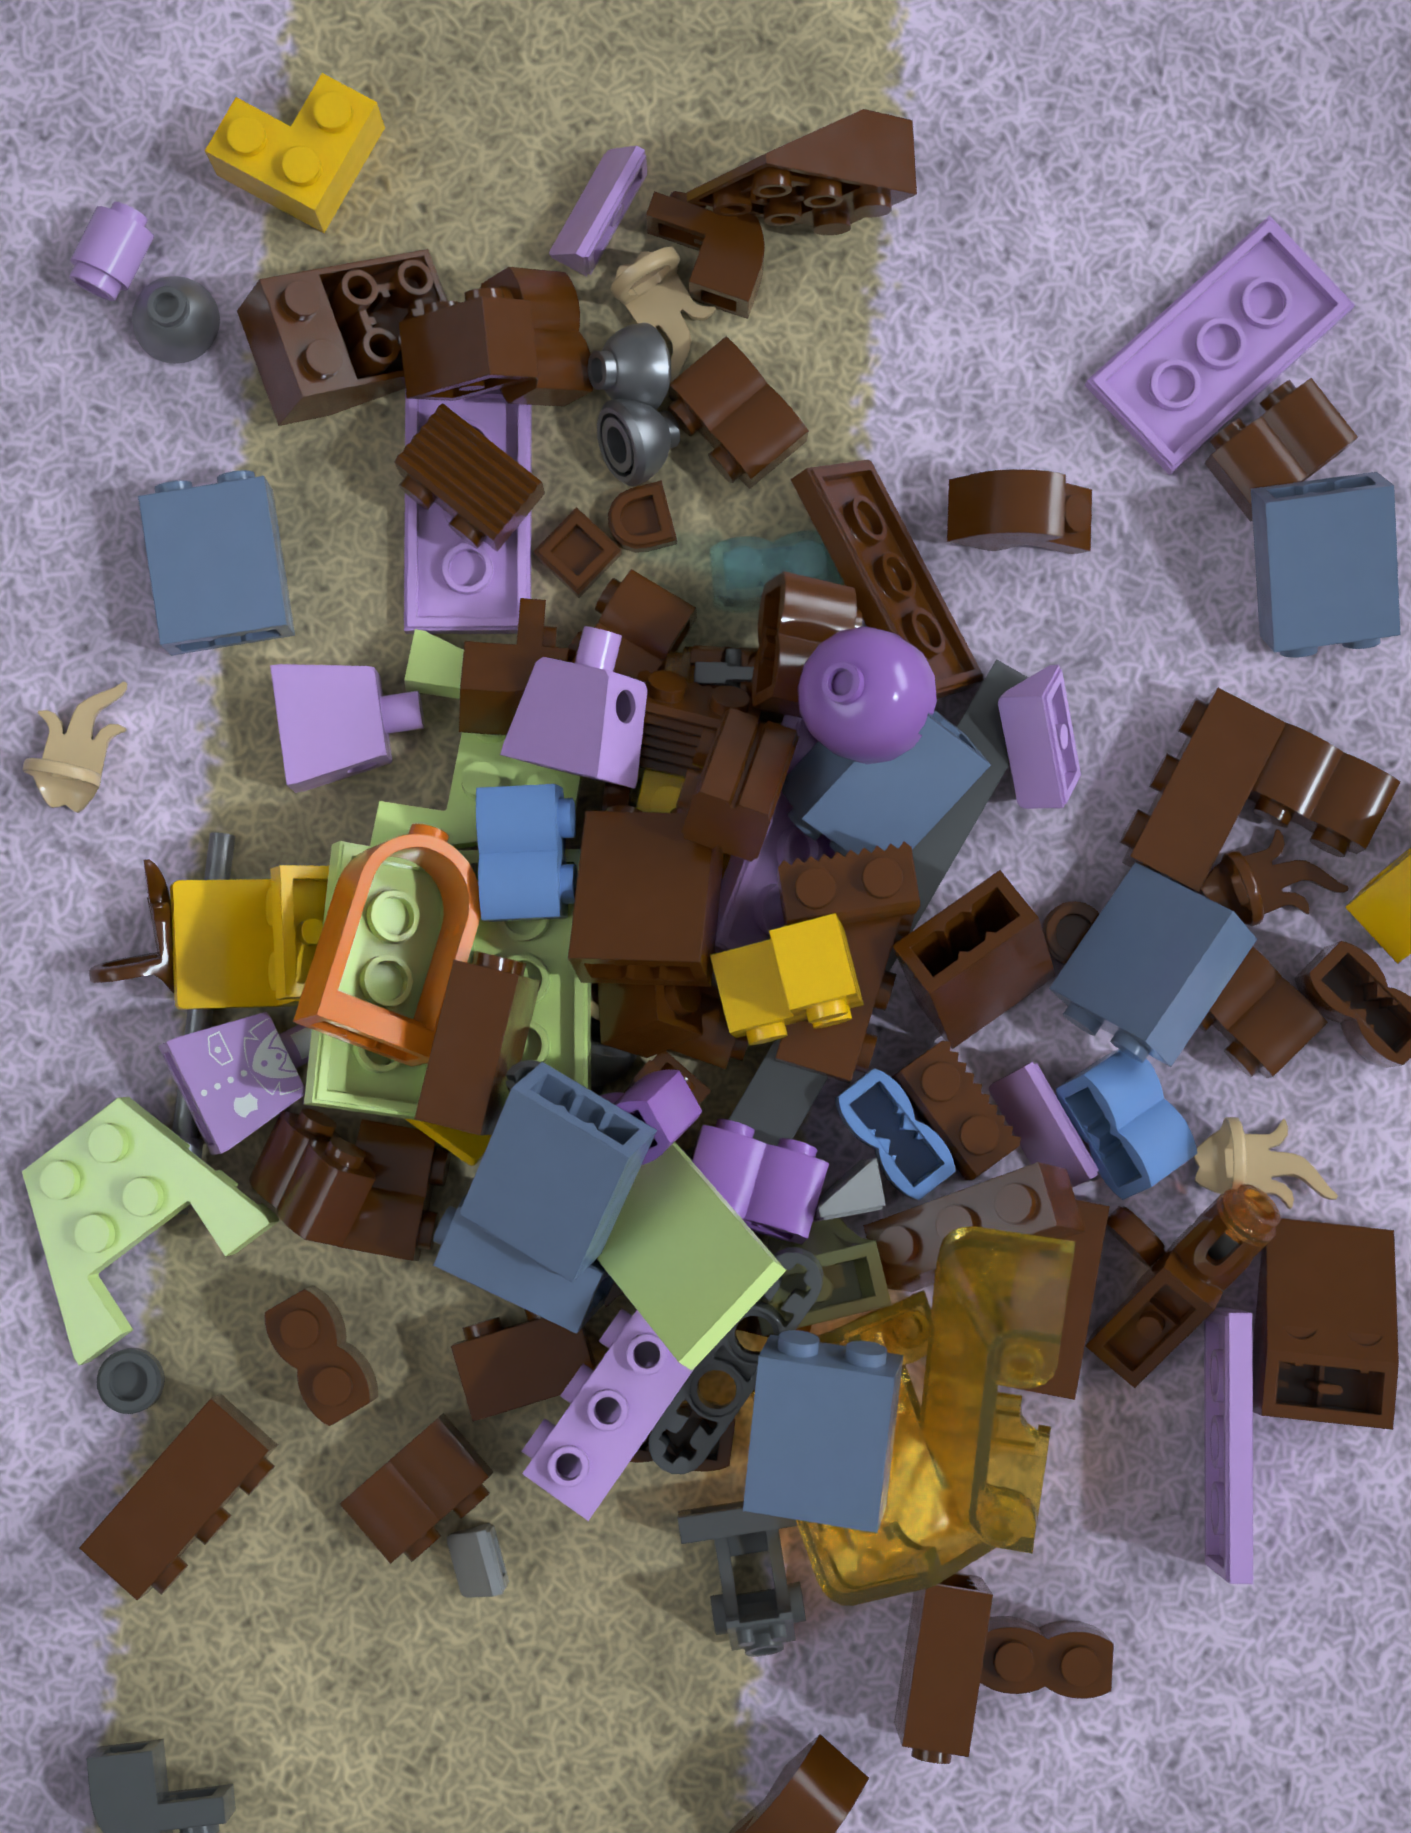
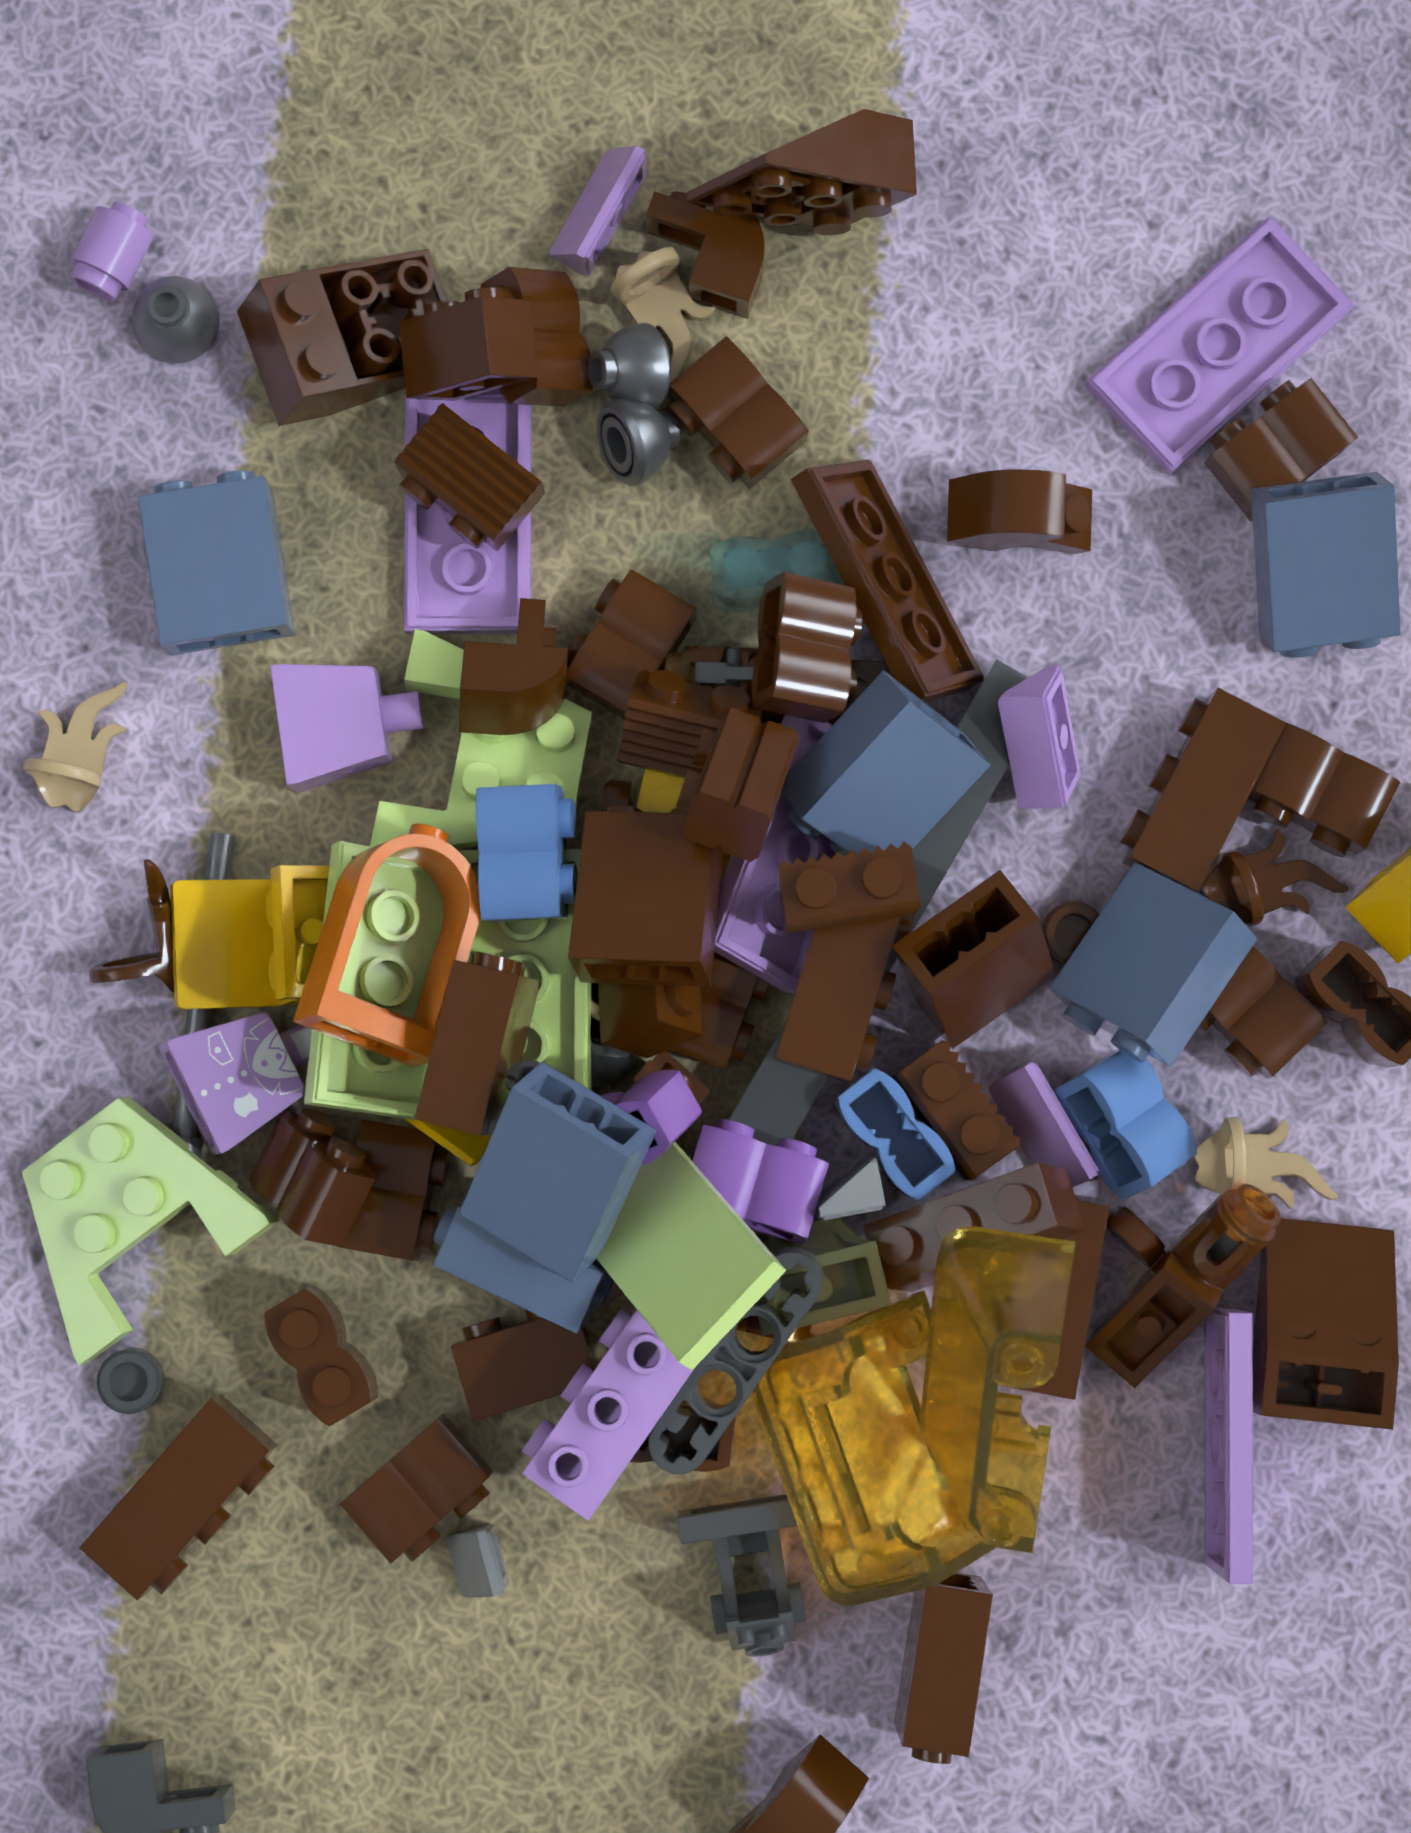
(301, 165): yellow brick -> none
(577, 552): reddish brown tile -> none
(581, 714): lavender torso -> none
(642, 519): reddish brown tile -> none
(787, 980): yellow brick -> none
(823, 1431): sand blue brick -> none
(866, 694): medium lavender cylinder -> none
(1061, 1655): reddish brown brick -> none

